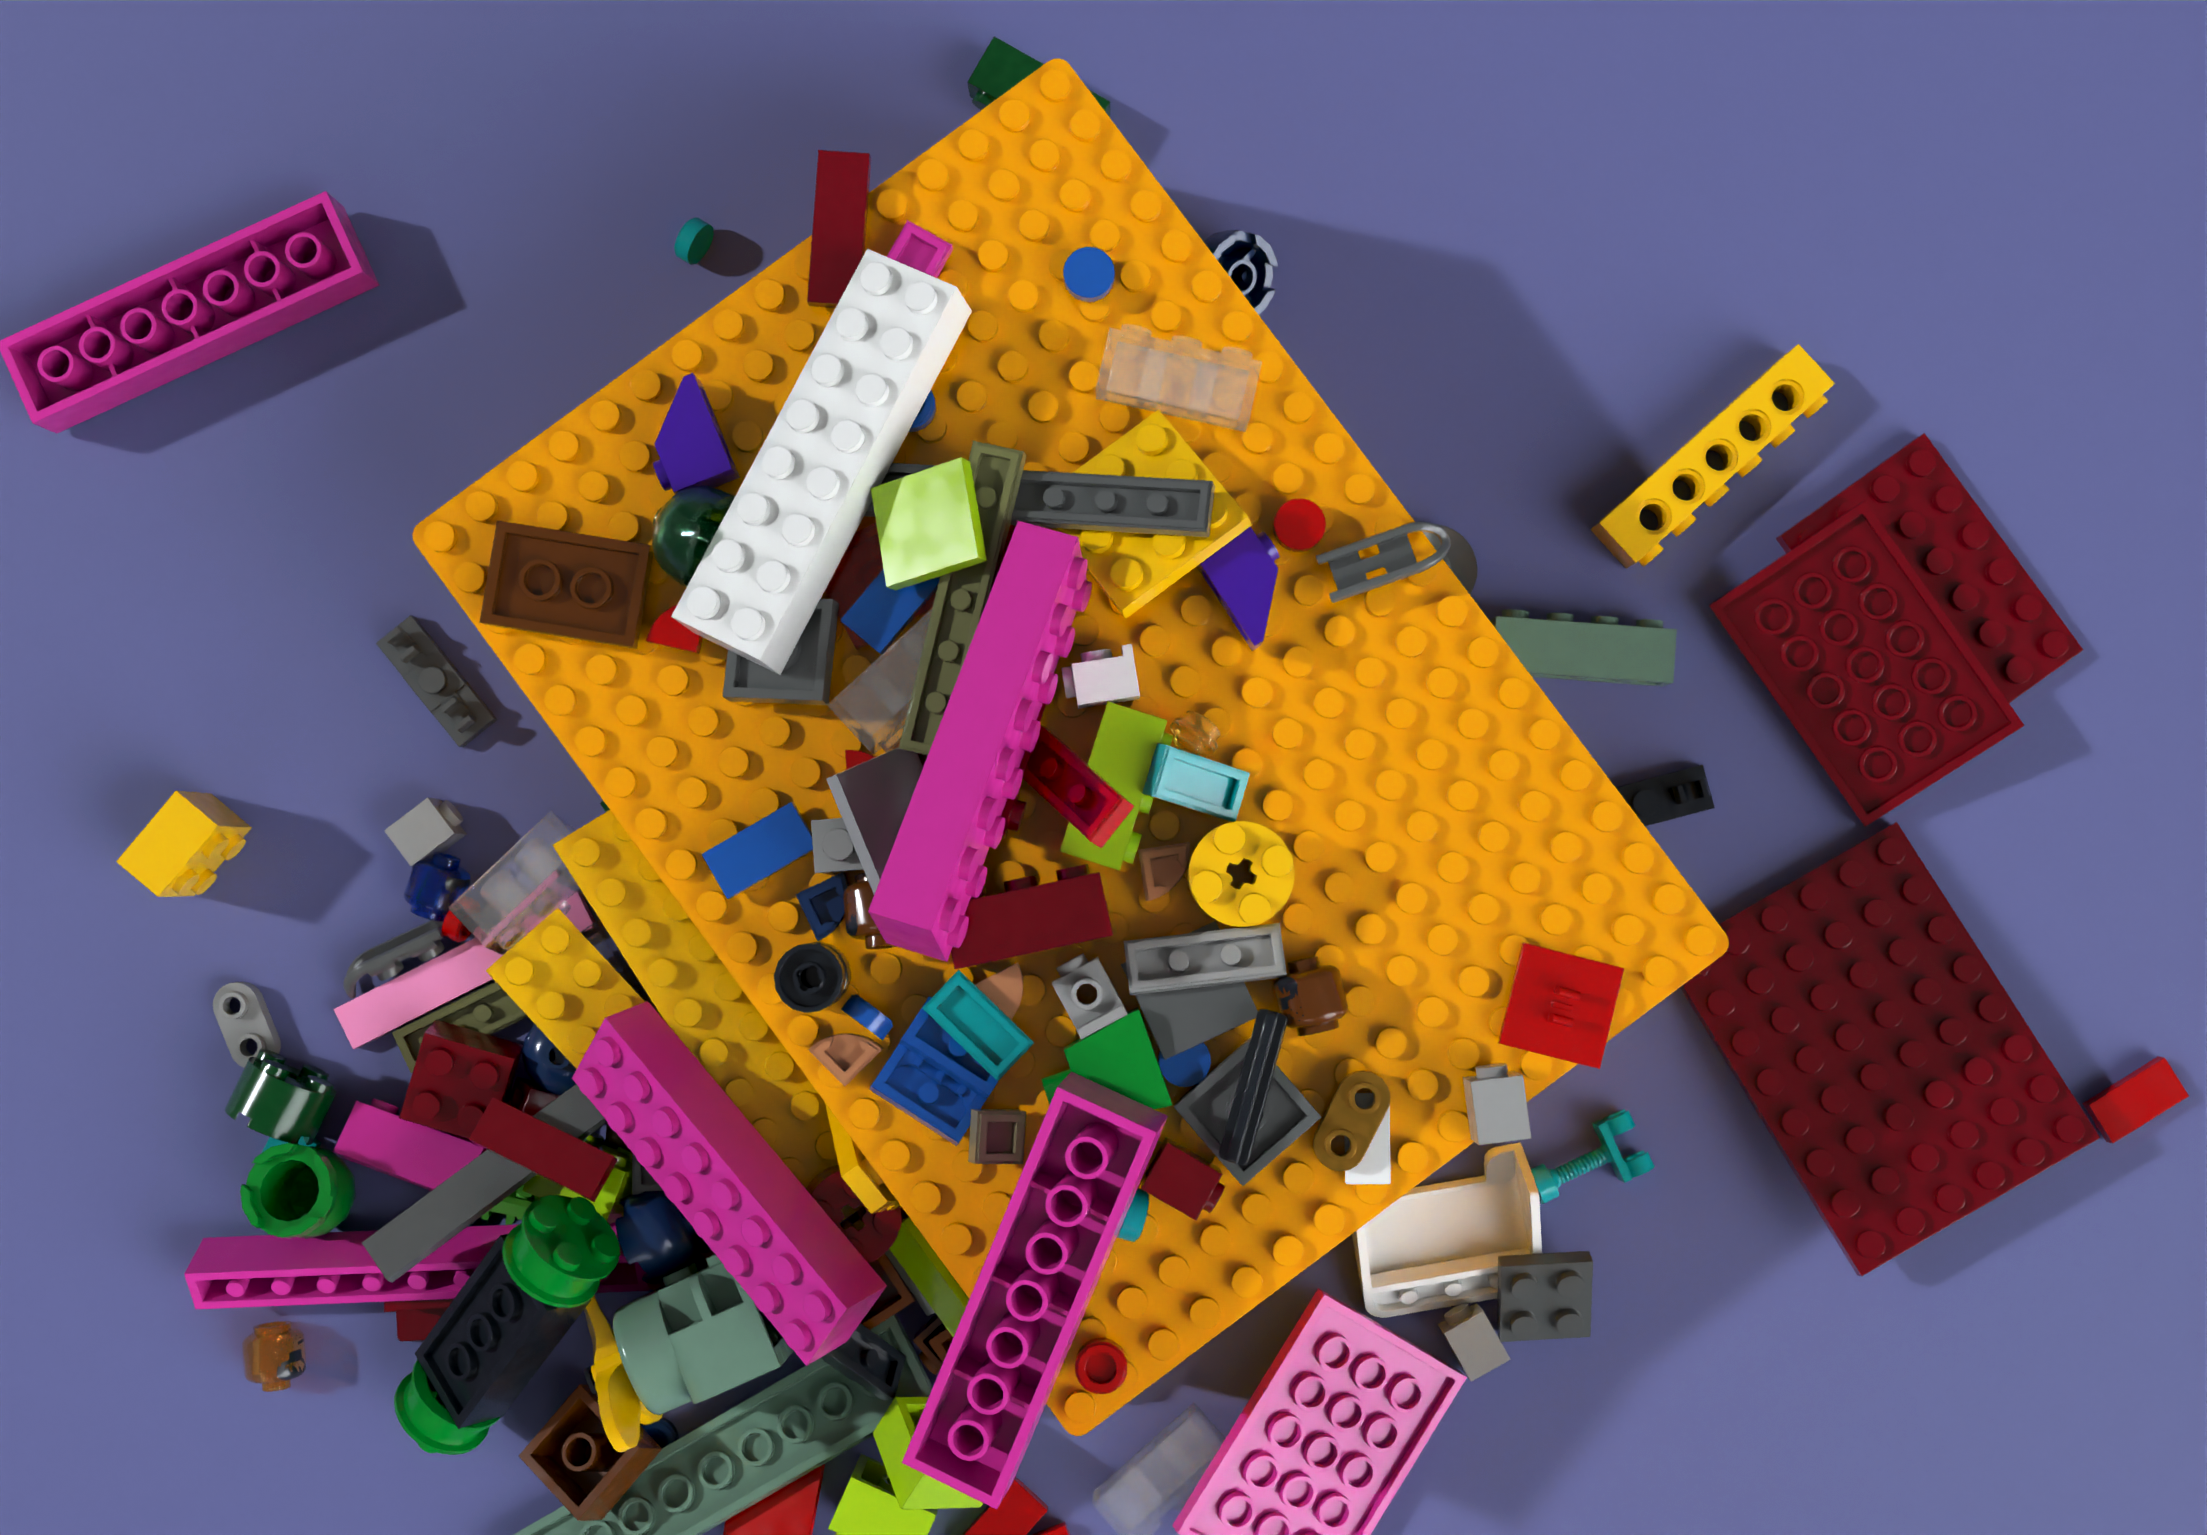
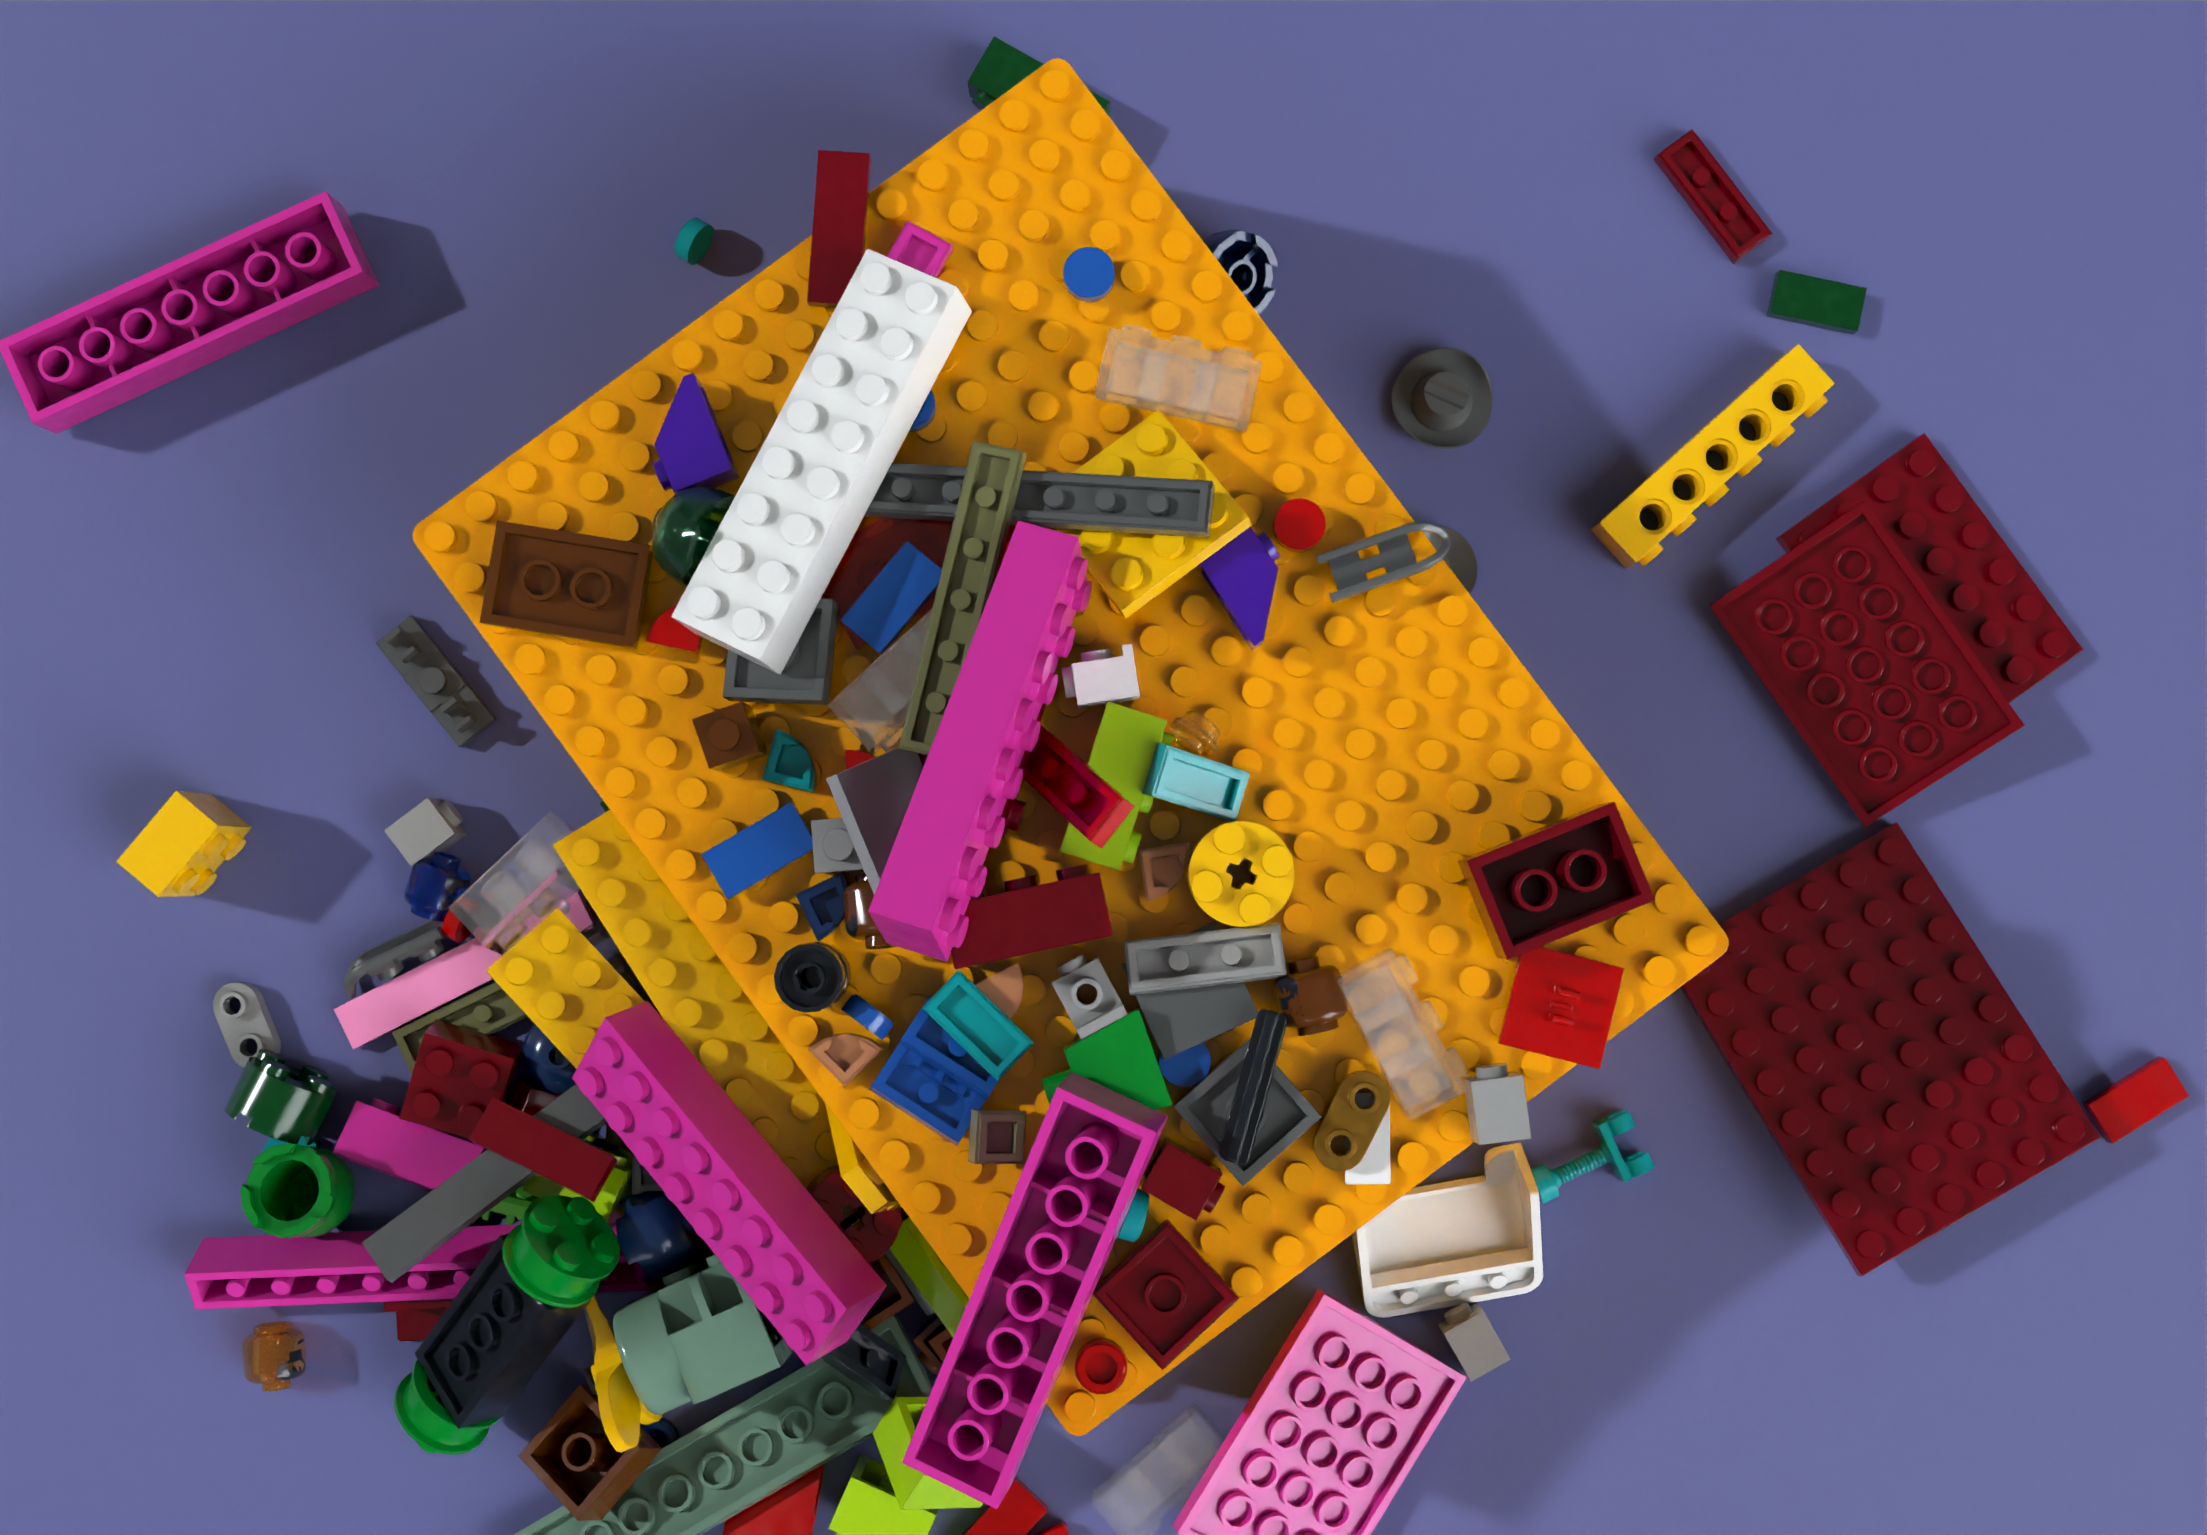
(730, 736): none -> reddish brown brick
(790, 763): none -> teal tile
(928, 524): lime tile -> none
(1165, 1294): none -> dark red tile
(1402, 1033): none -> clear brick
(1442, 398): none -> dark grey hat
(1544, 1296): dark grey plate -> none
(1556, 880): none -> dark red brick
(1590, 650): sand green brick -> none
(1669, 795): black plate -> none
(1712, 196): none -> dark red tile
(1816, 302): none -> dark green tile

